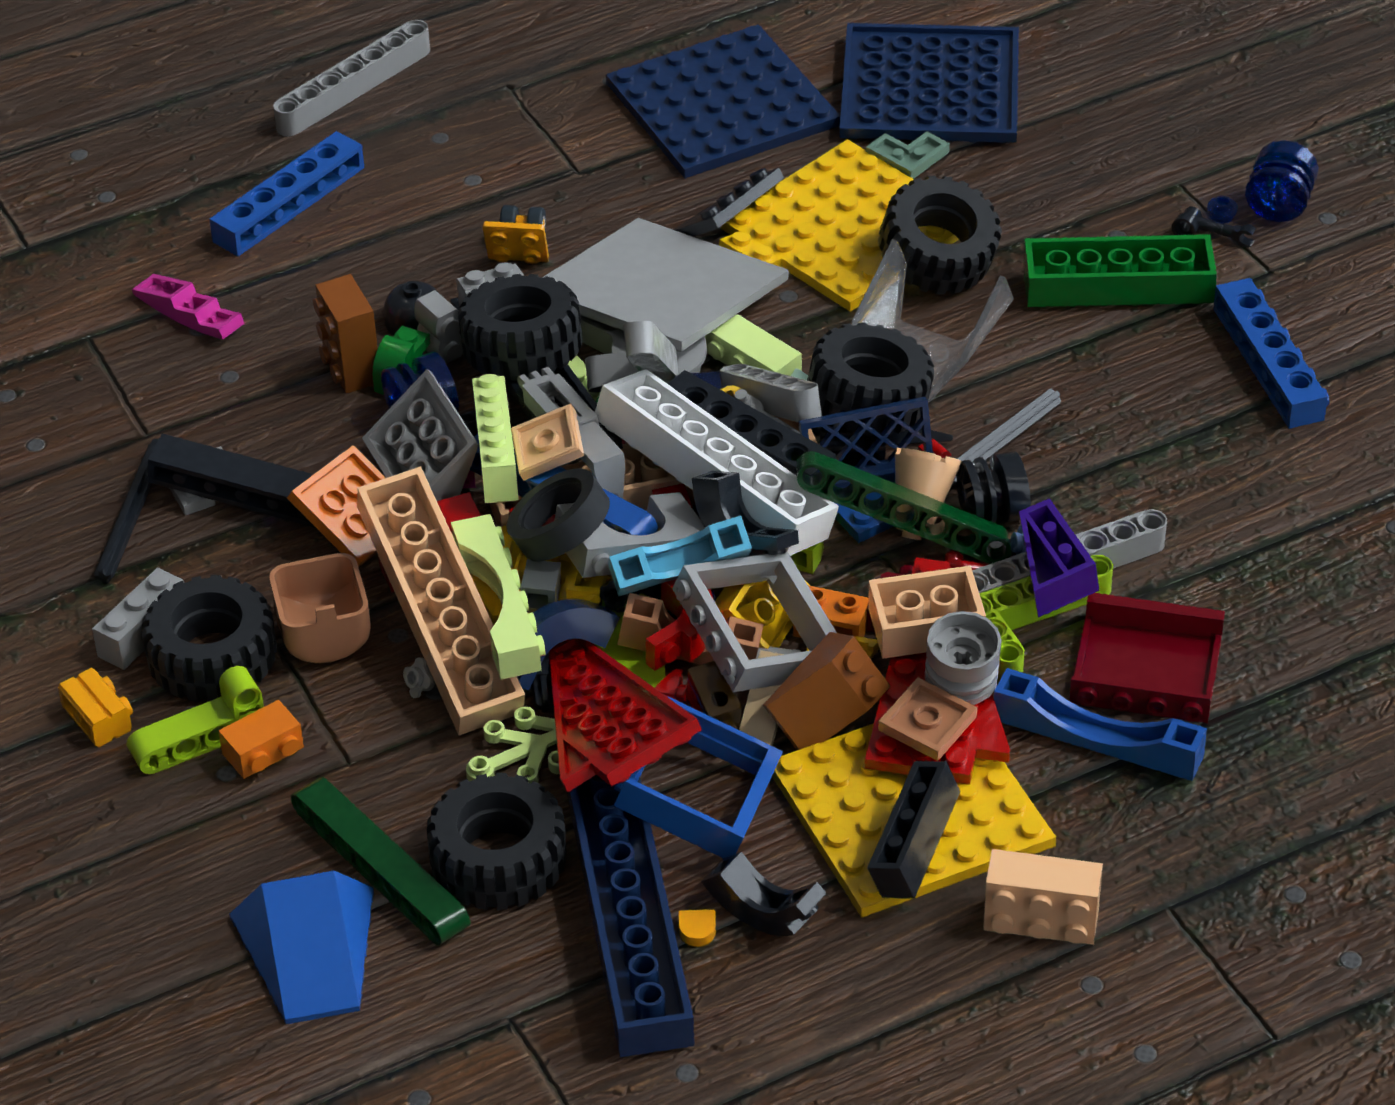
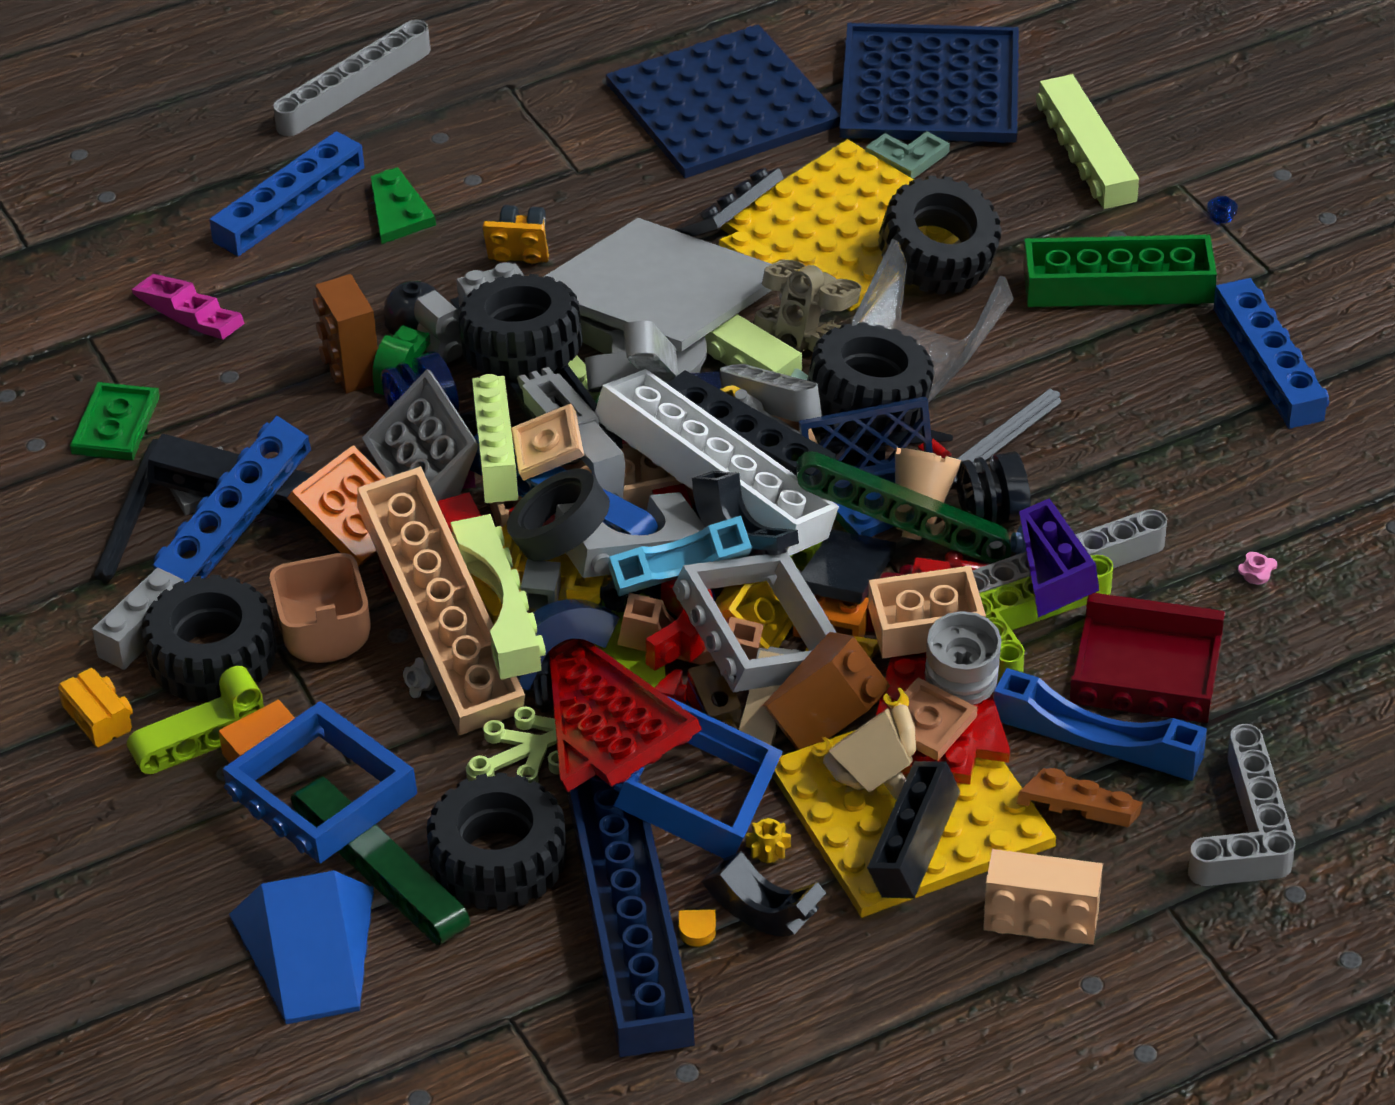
(115, 421): none -> green tile
(251, 498): none -> blue brick
(395, 785): none -> blue window
(398, 206): none -> green wing
(768, 840): none -> yellow gear
(823, 292): none -> dark tan piece
(846, 565): none -> black tile
(875, 750): none -> tan torso
(1067, 793): none -> dark orange wing
(1088, 141): none -> yellowish green brick
(1191, 221): black brick -> none
(1257, 568): none -> bright pink plate
(1270, 844): none -> light grey beam
(1281, 181): clear blue wheel -> none

